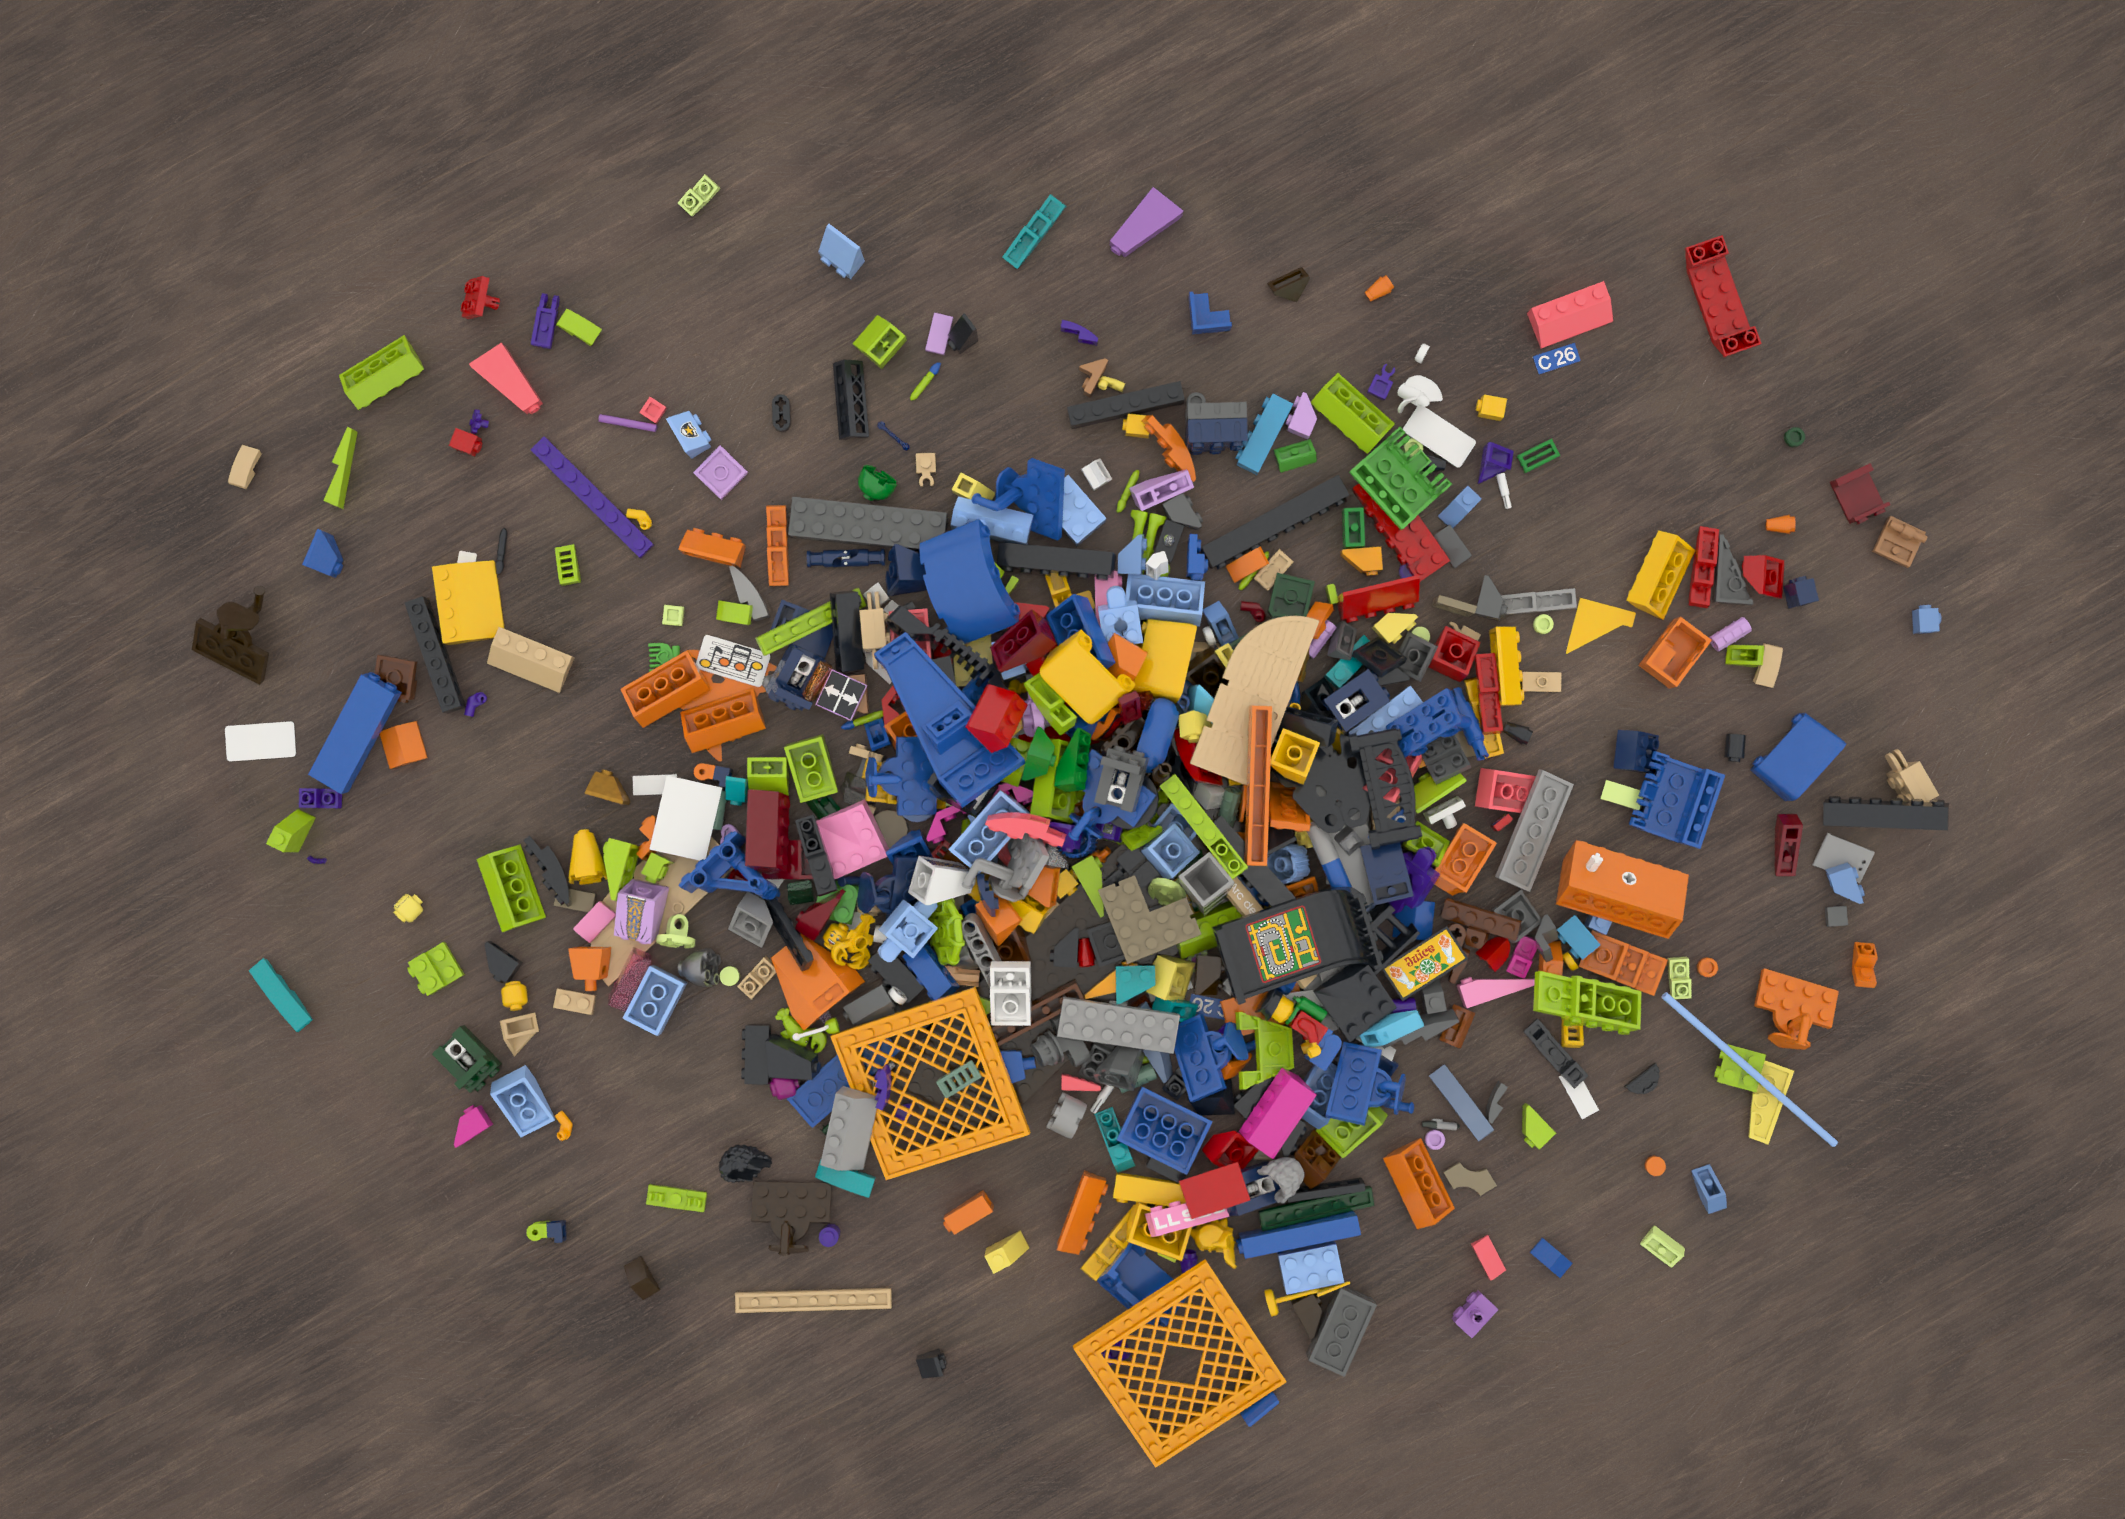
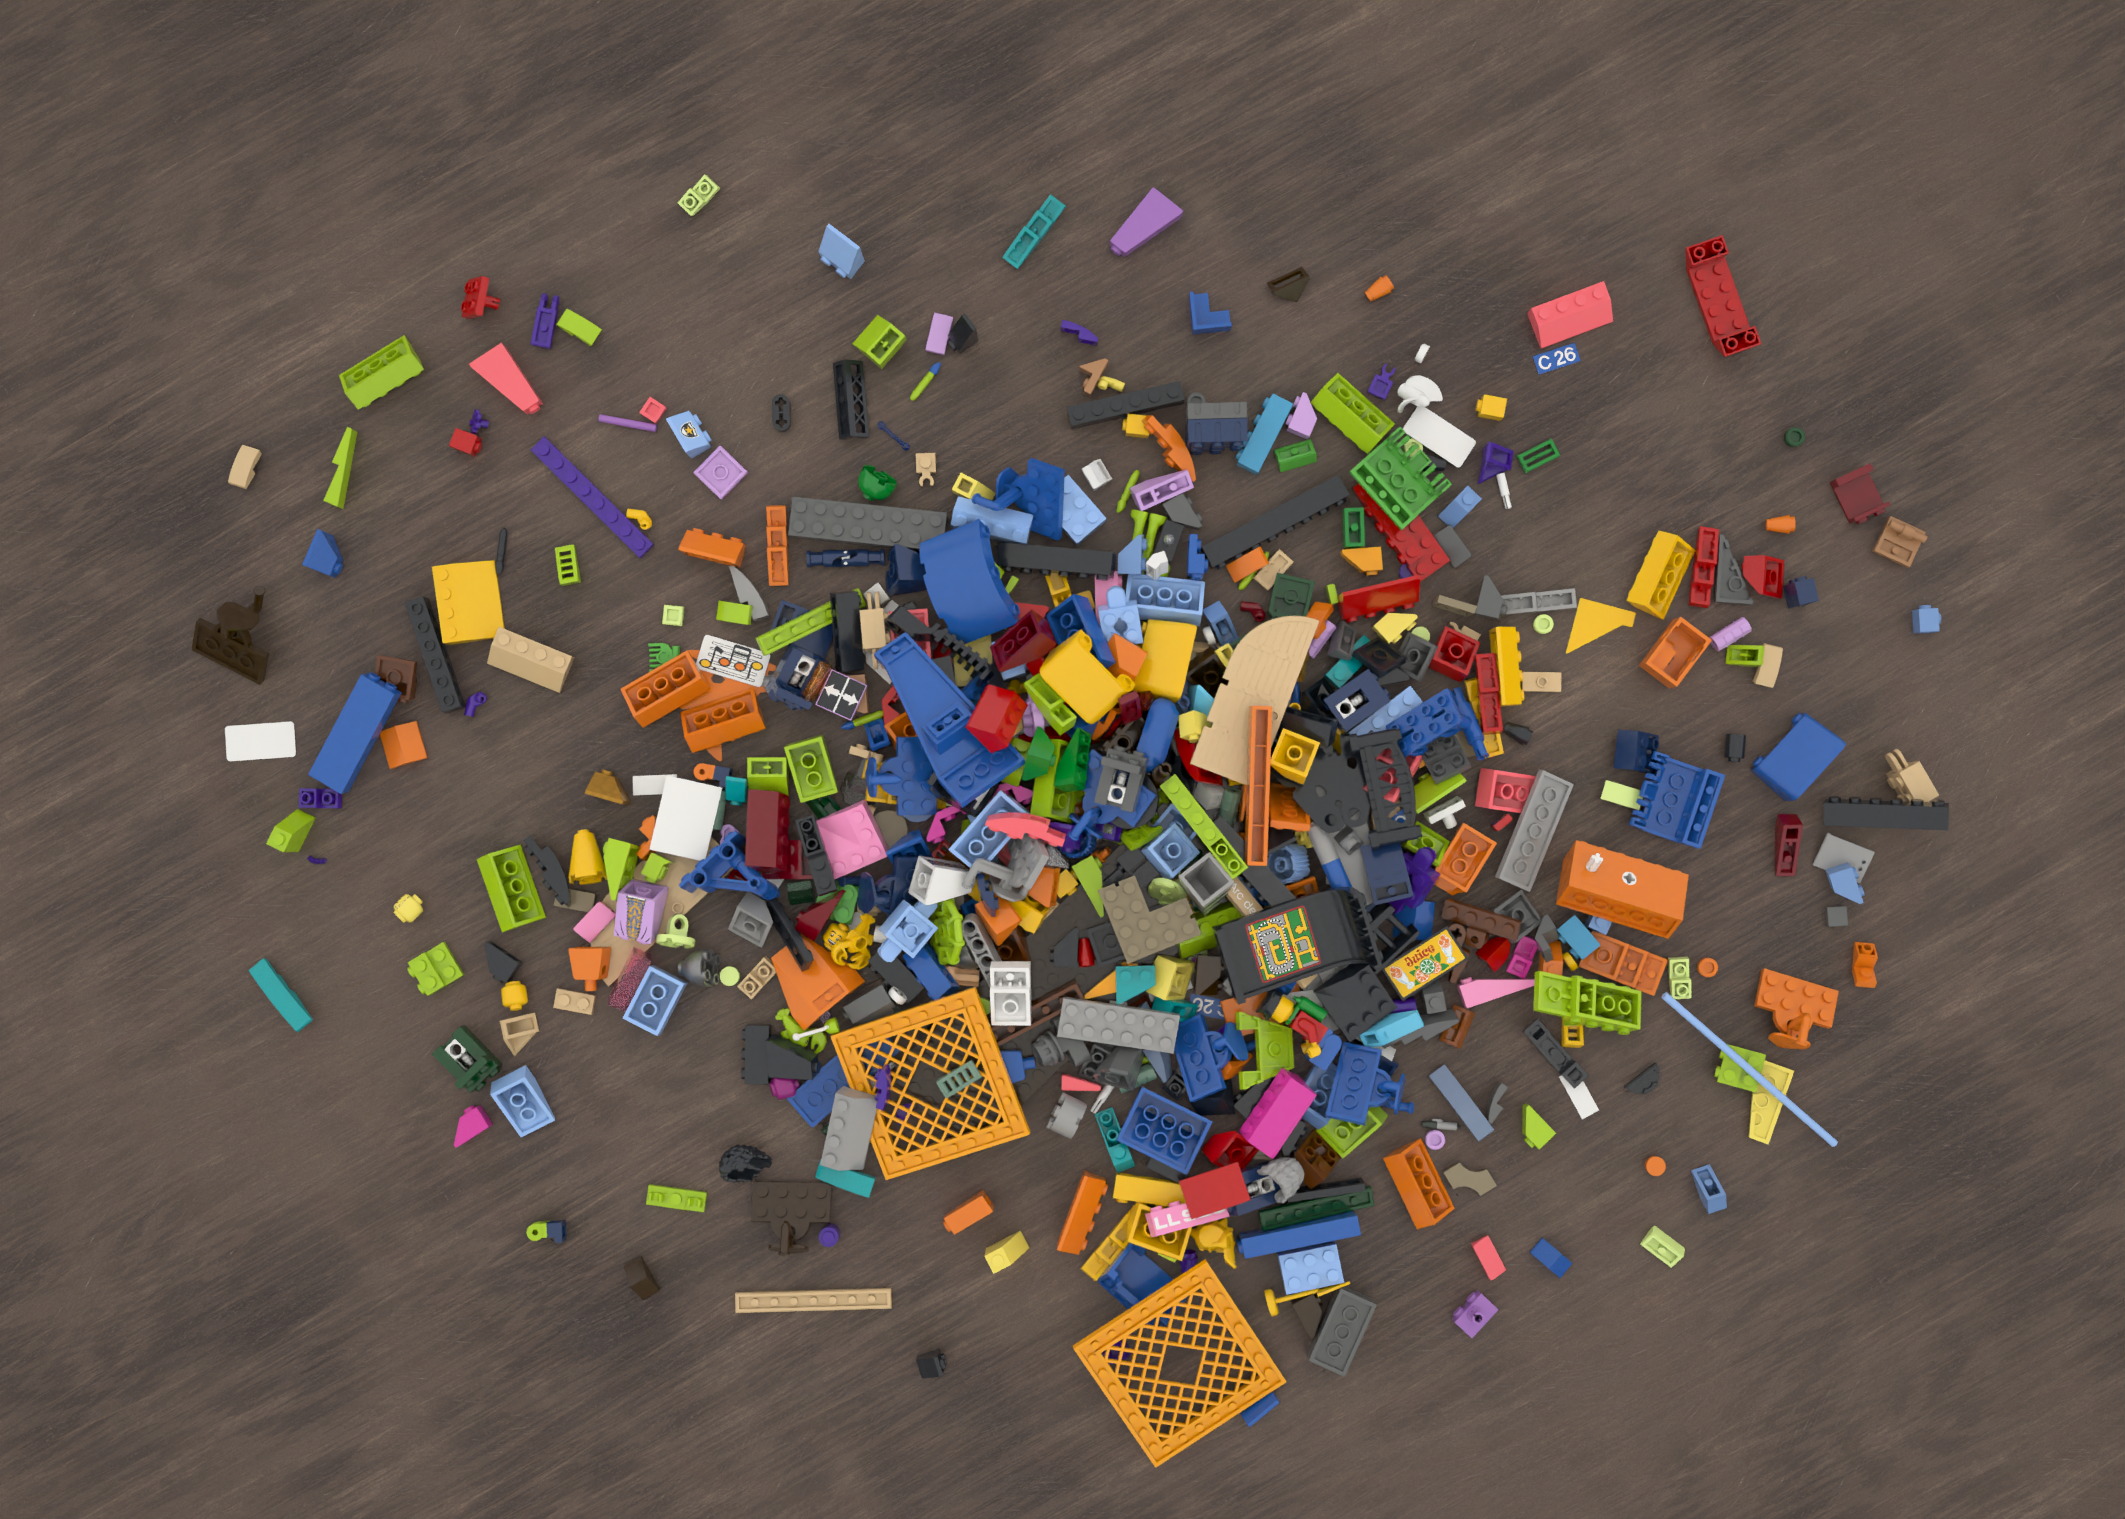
(465, 557): white sticker -> none
(565, 1127): light orange arm -> none

